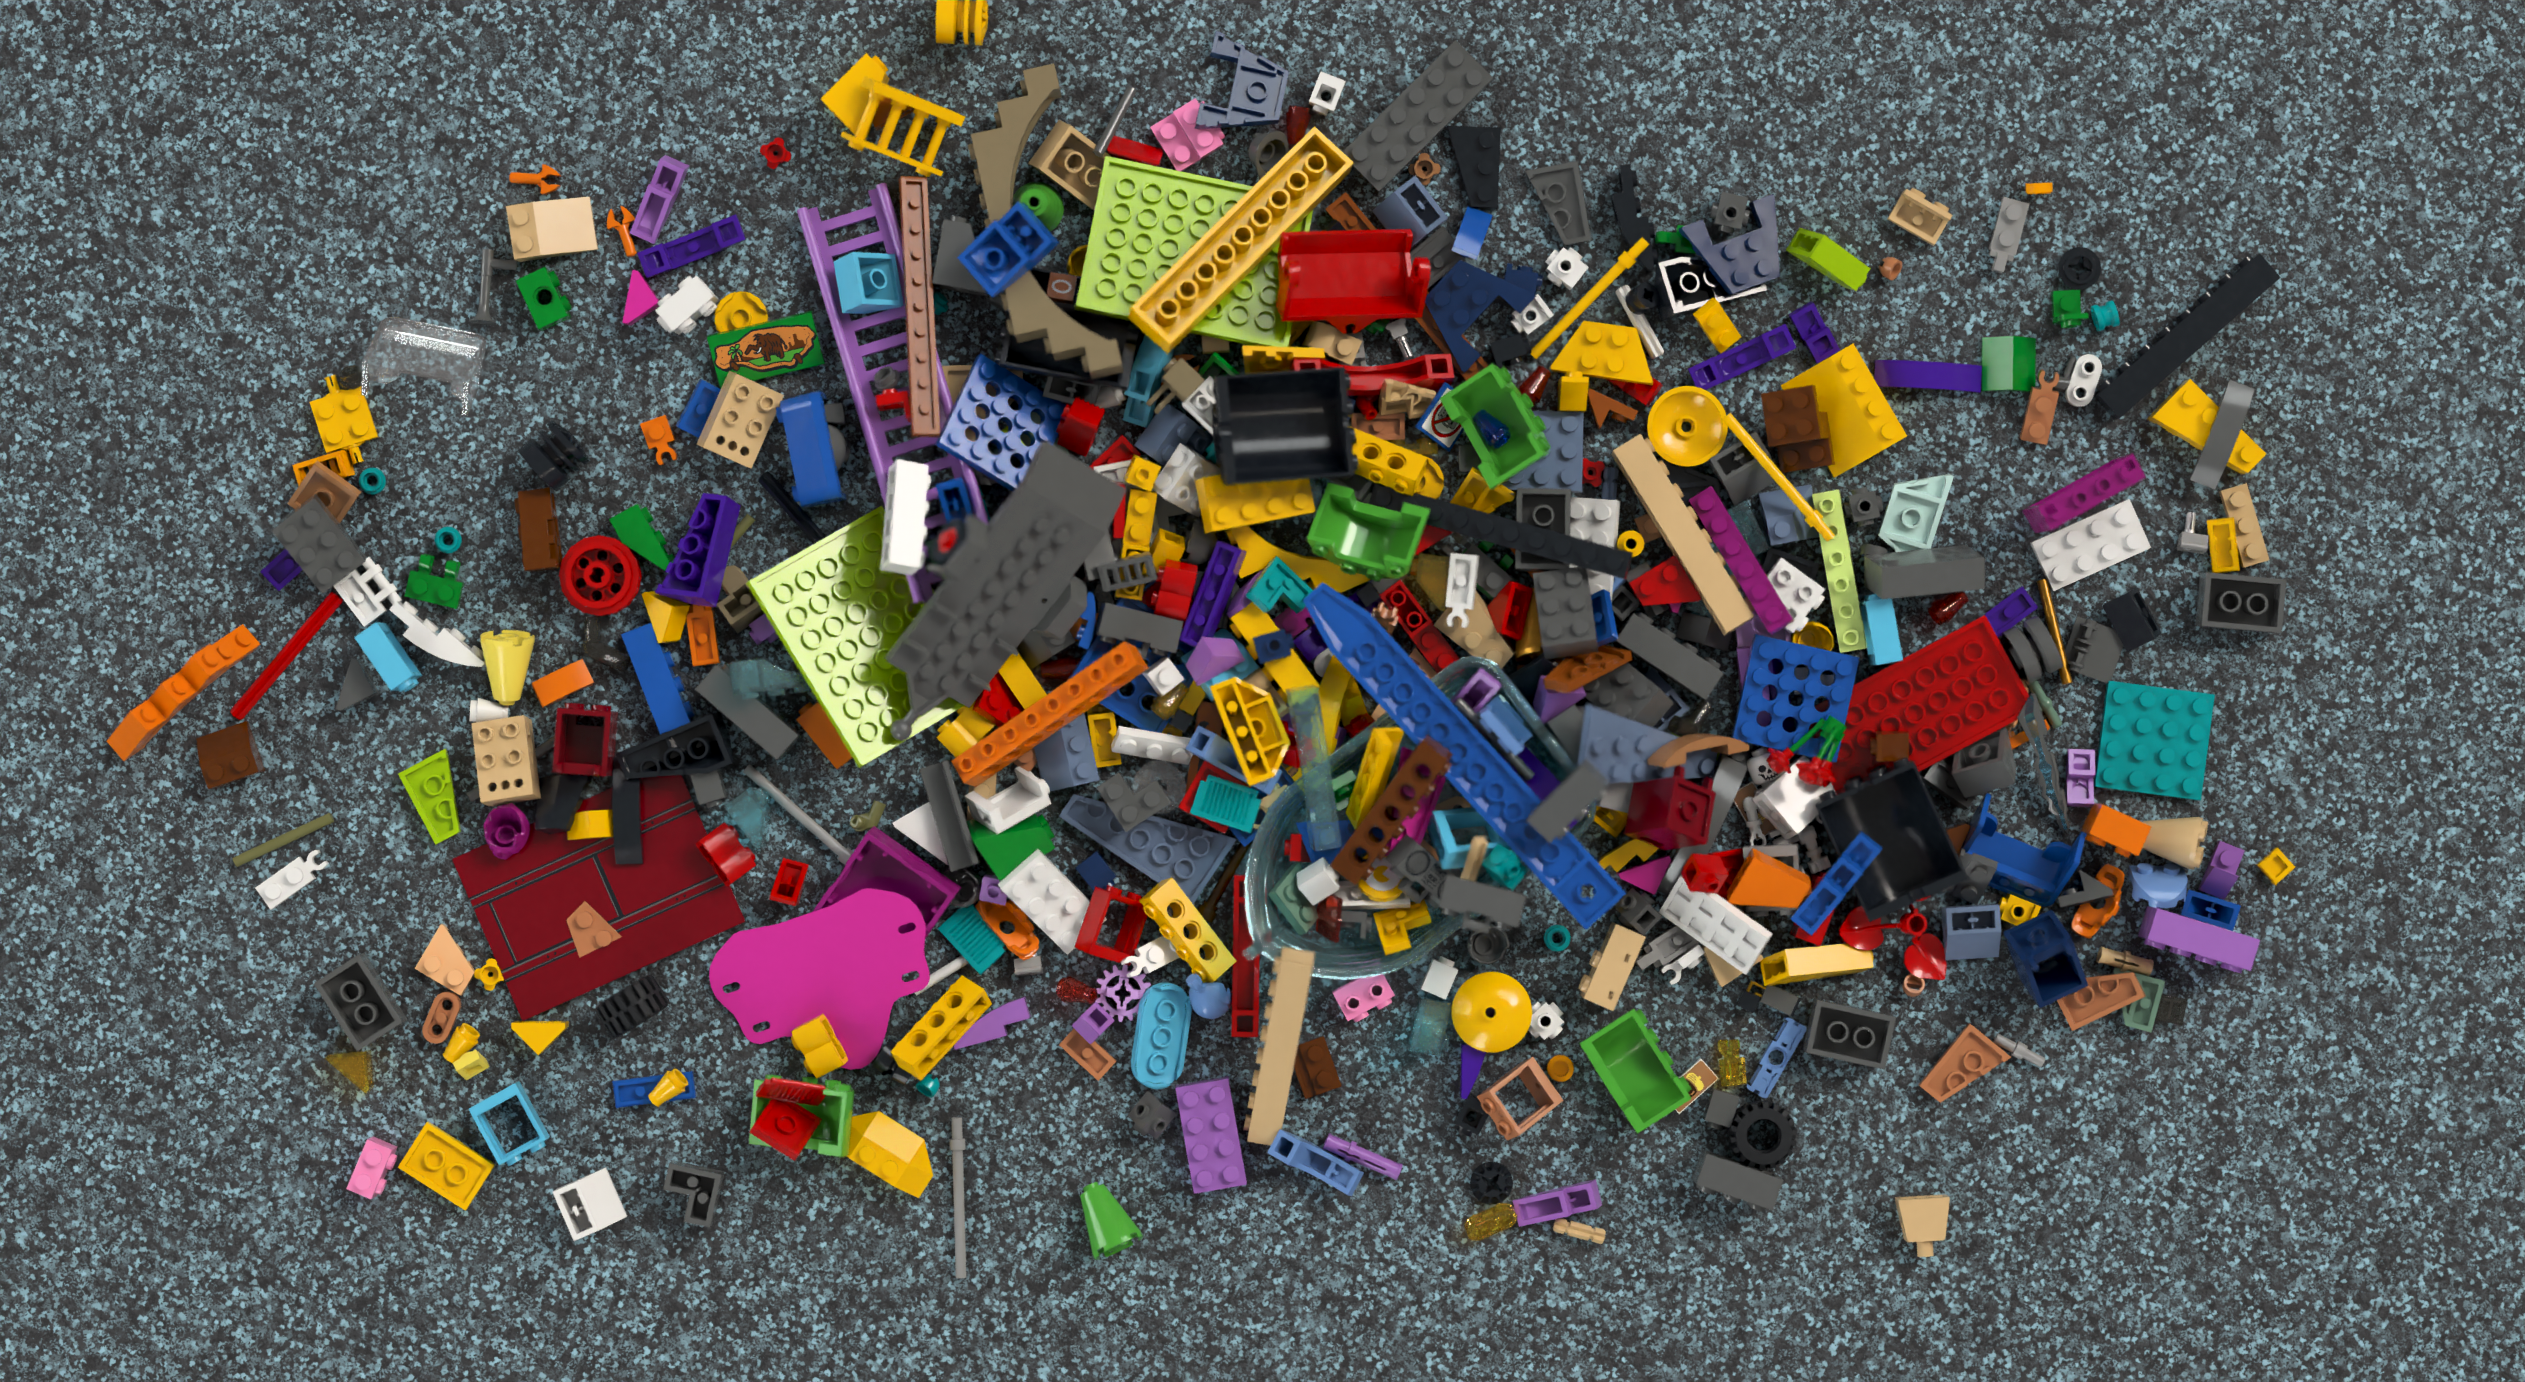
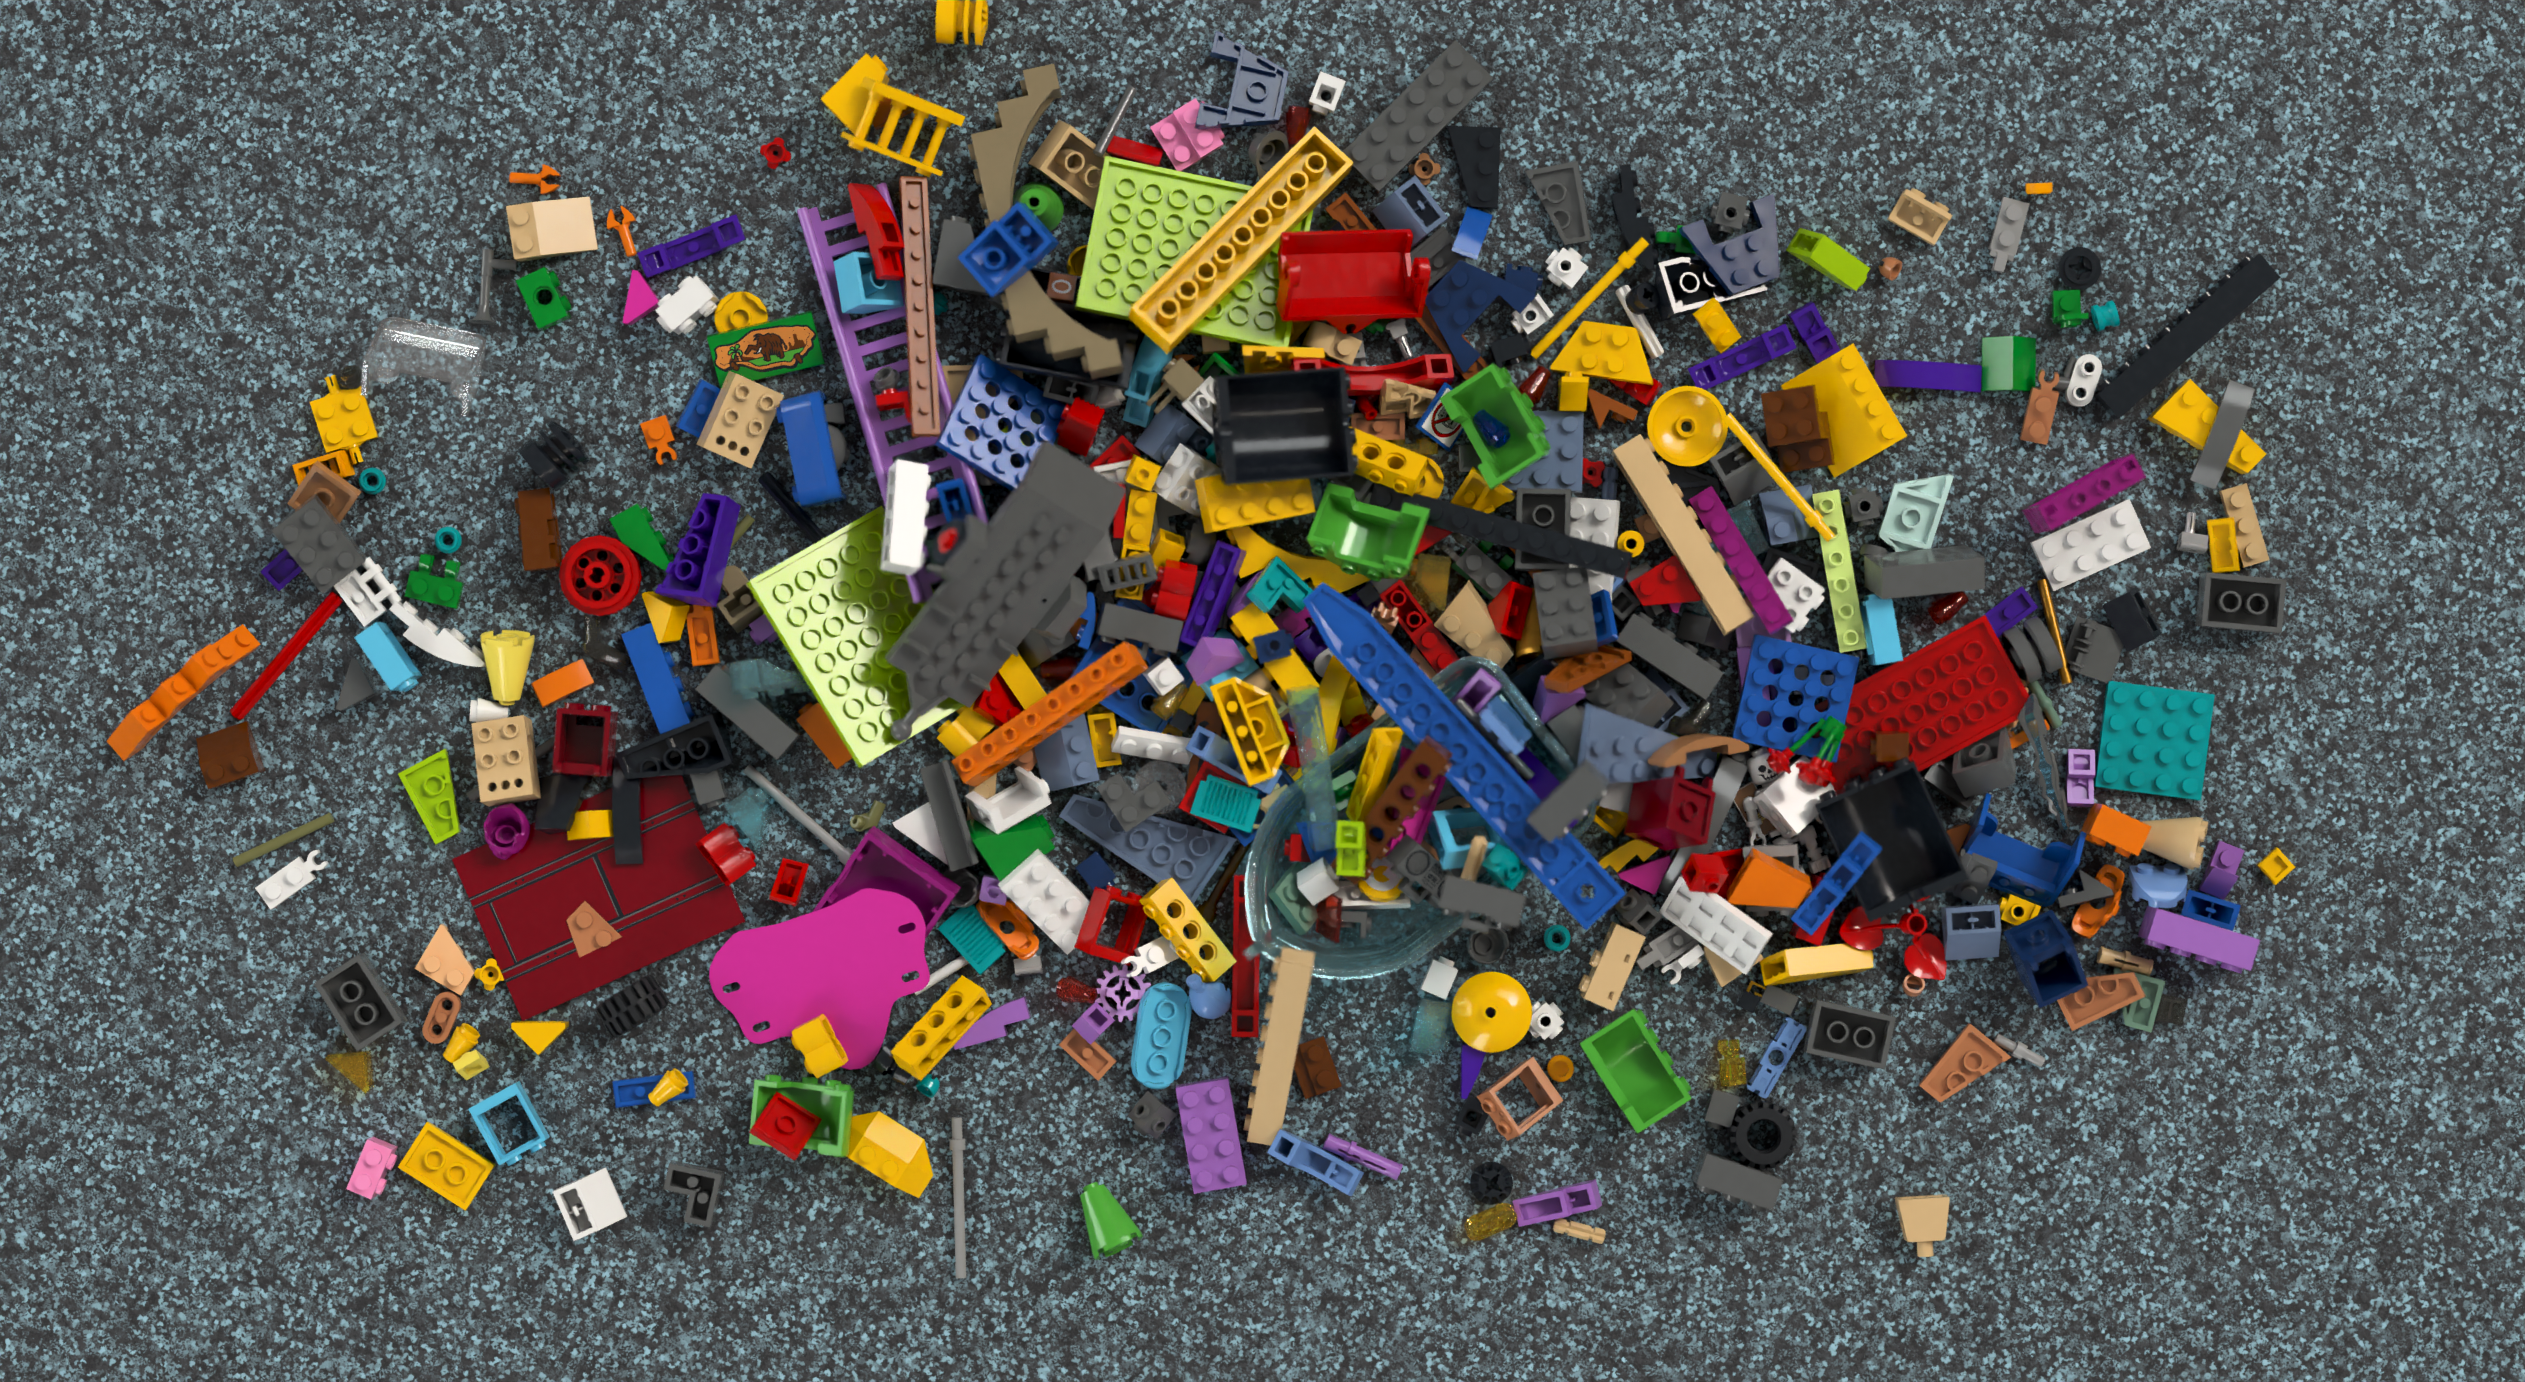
(659, 199): medium lavender slope -> none
(791, 1091): red window -> none
(882, 231): none -> red slope
(1351, 848): none -> lime slope
(1362, 995): bright pink brick -> none
(1395, 921): yellow plate -> none
(1461, 586): white plate -> none
(1699, 1078): medium nougat tile -> none
(1814, 635): yellow hair -> none

